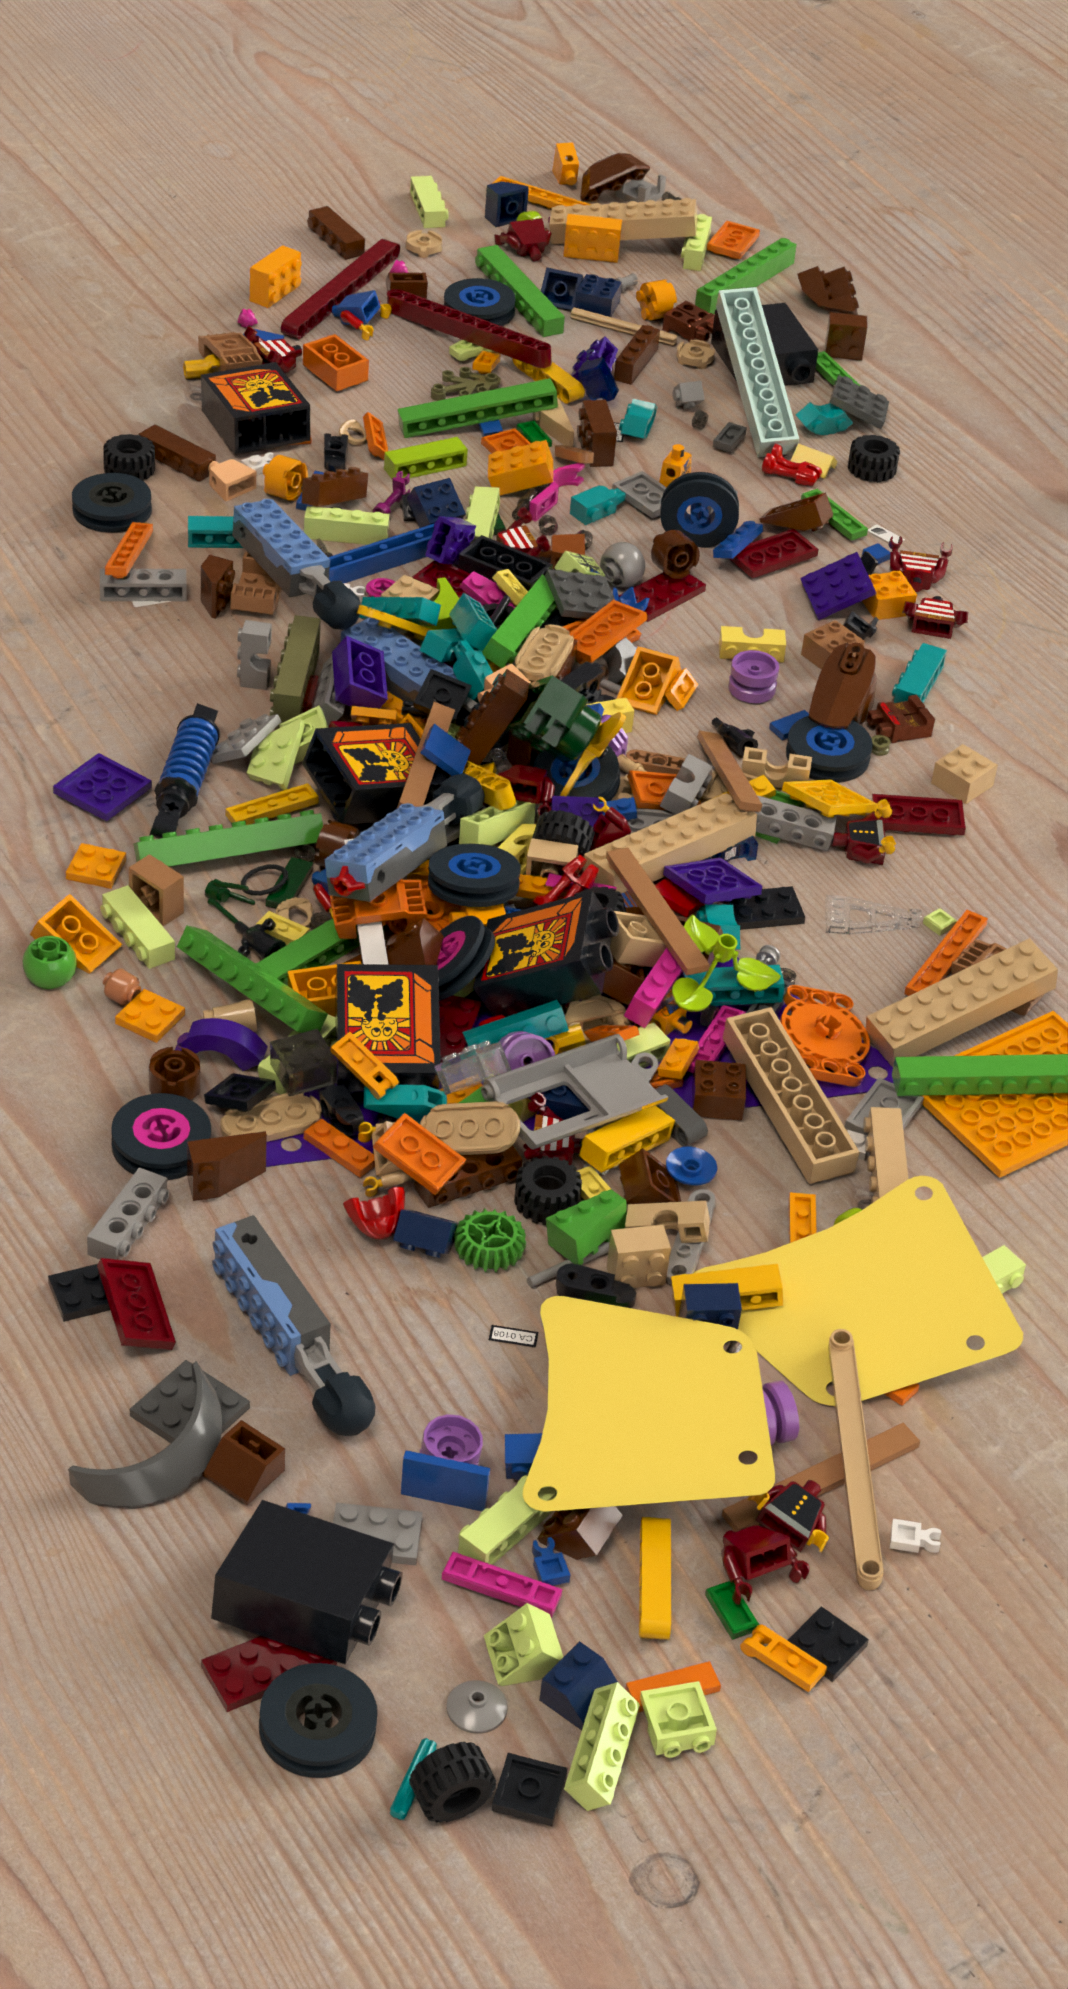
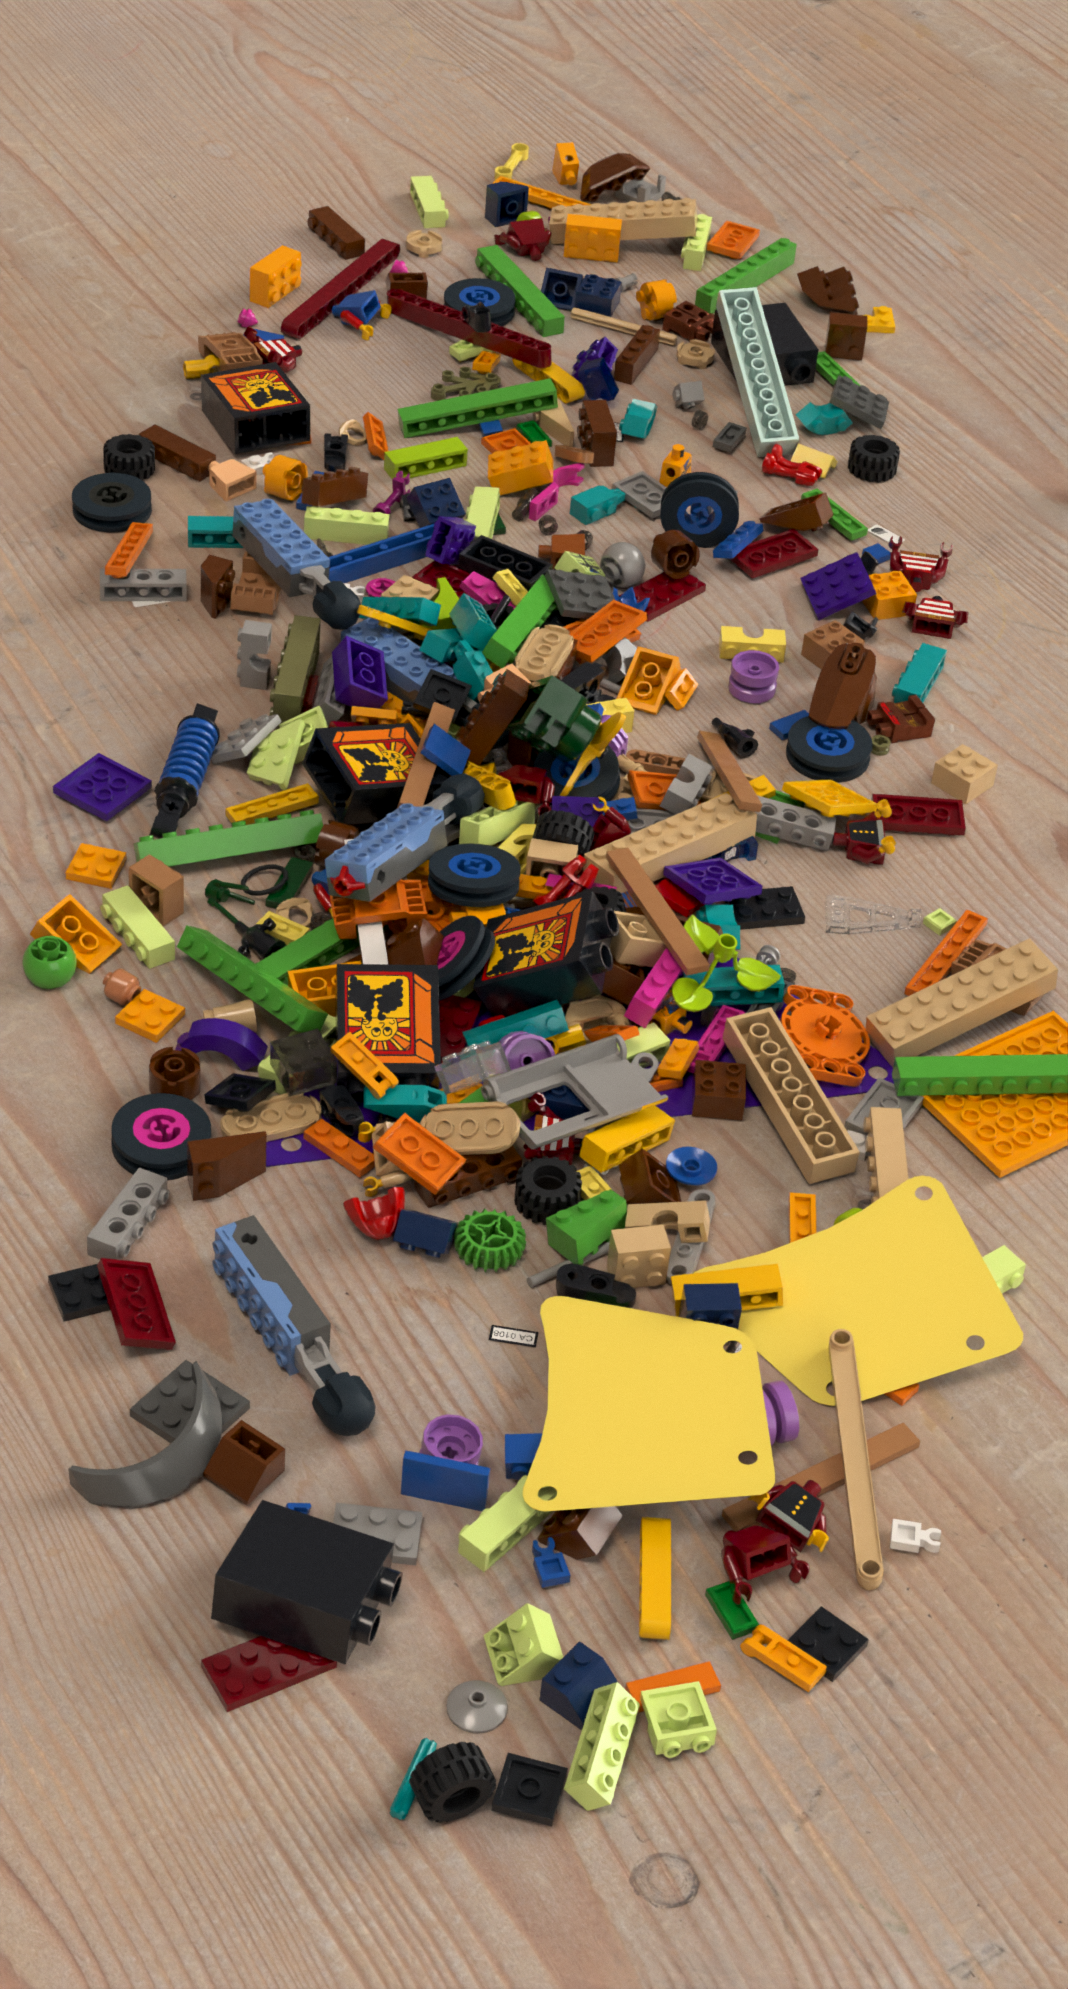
(316, 1747): black wheel -> none
(335, 362): orange brick -> none
(477, 317): none -> black piece
(501, 1583): dark pink plate -> none
(519, 152): none -> light yellow piece
(521, 538): torso -> none
(688, 1124): dark grey beam -> none
(756, 764): tan arch -> none
(881, 321): none -> yellow plate

